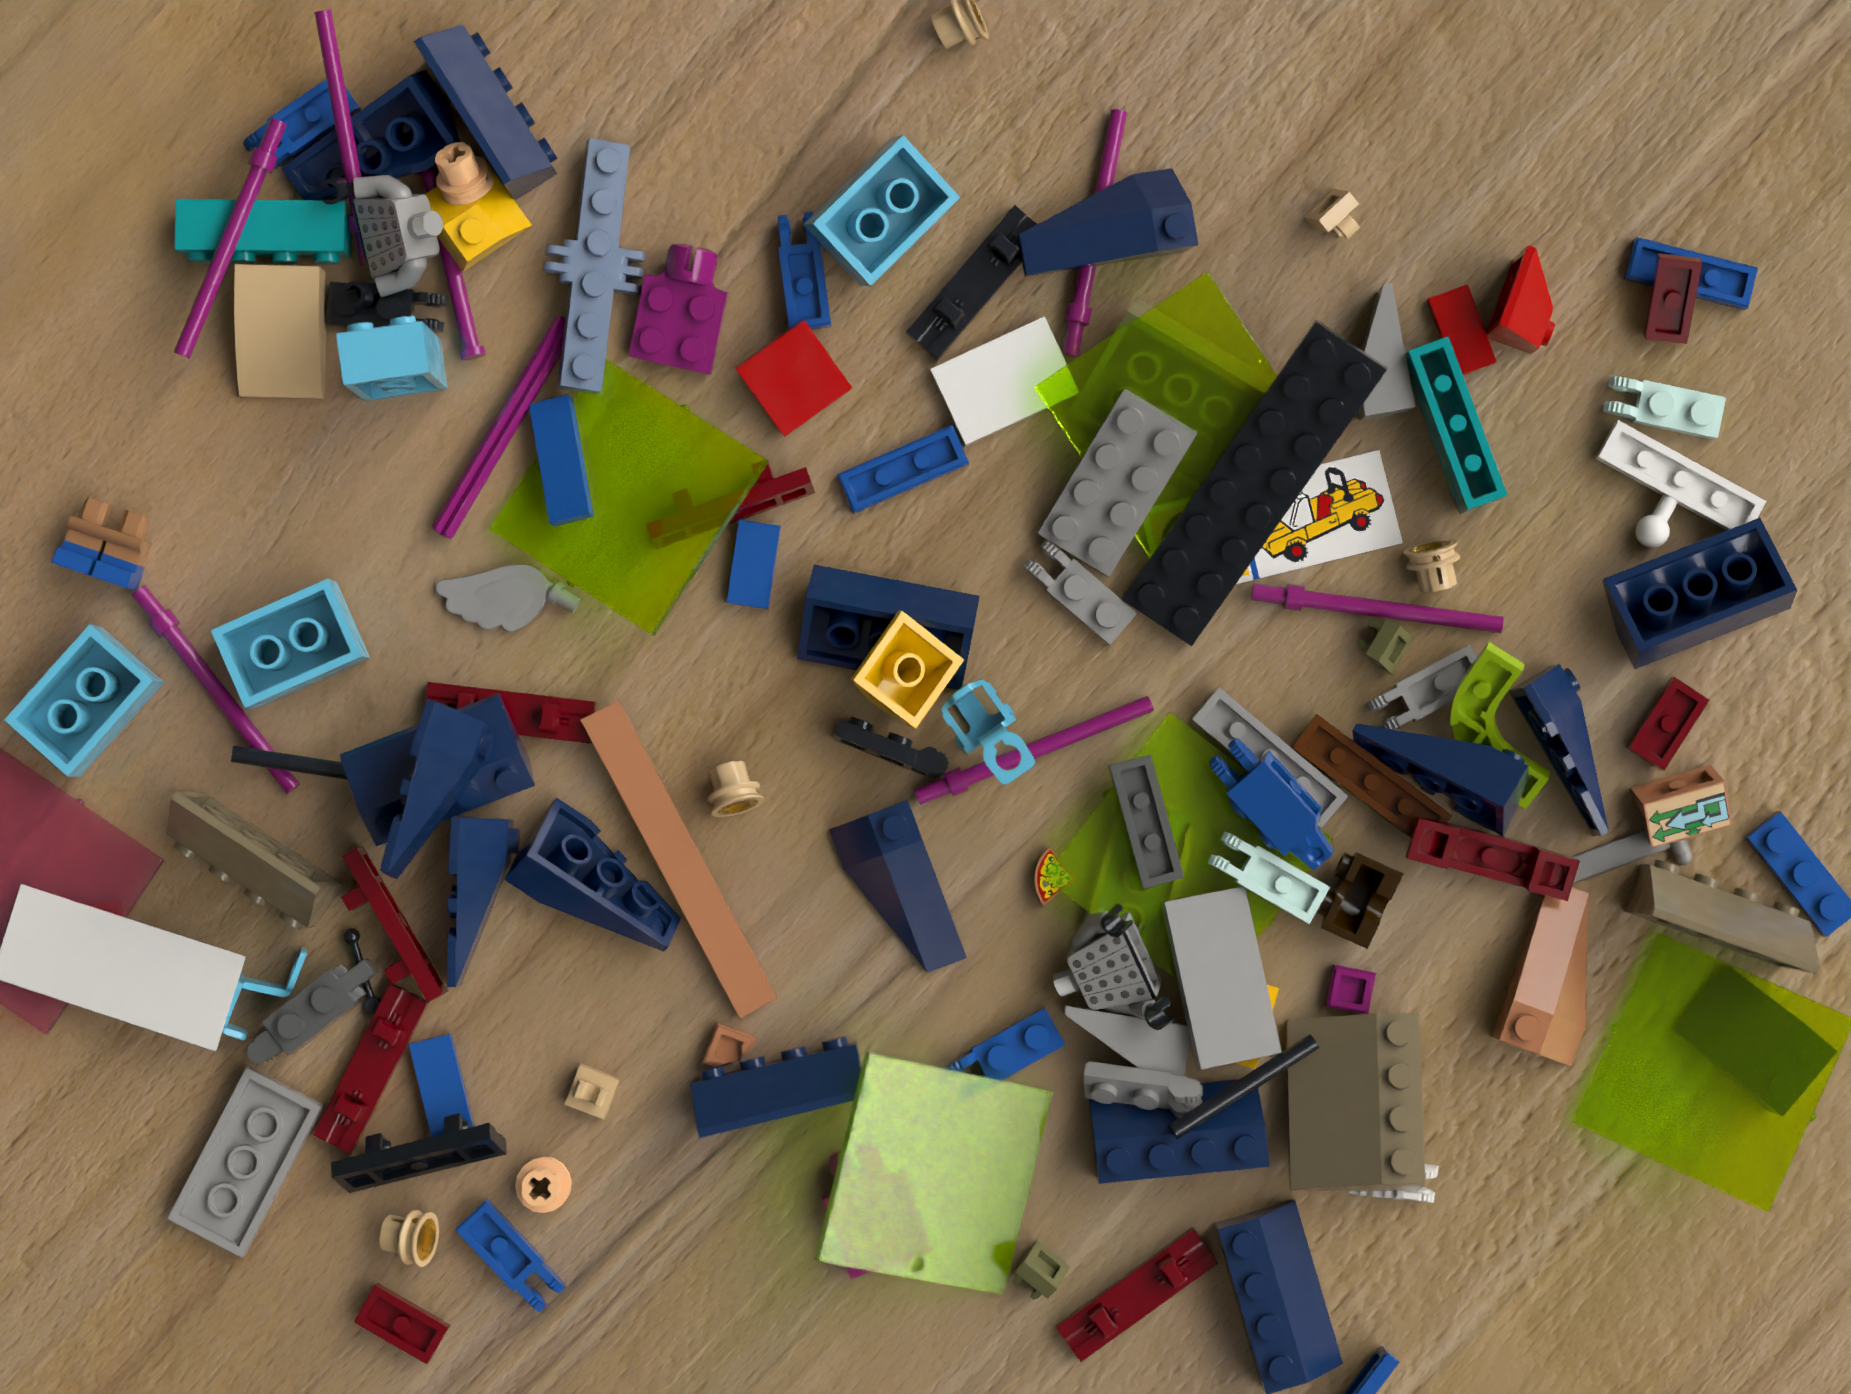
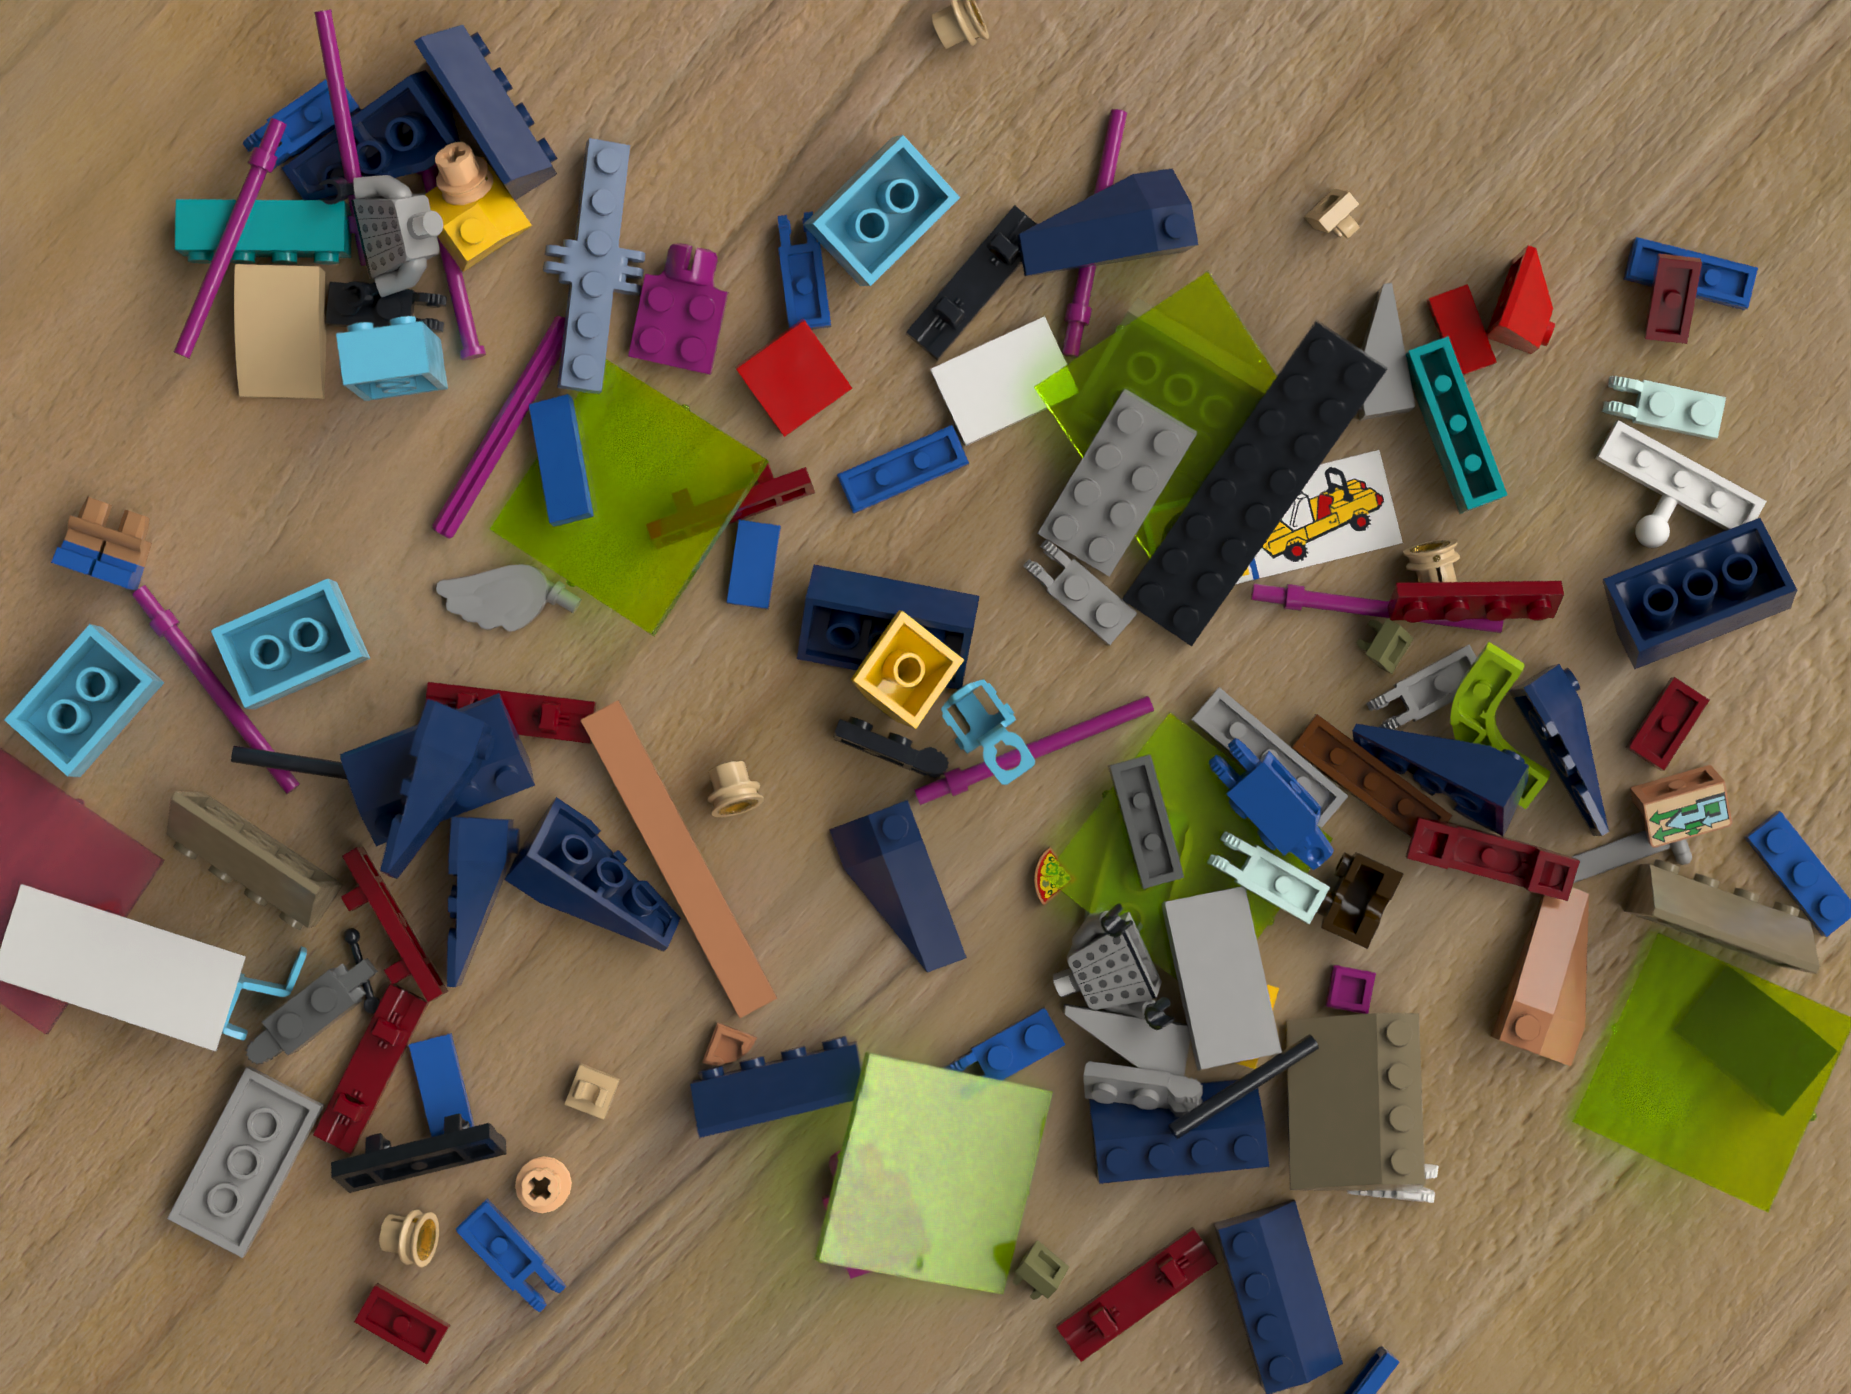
(1475, 600): none -> dark red plate

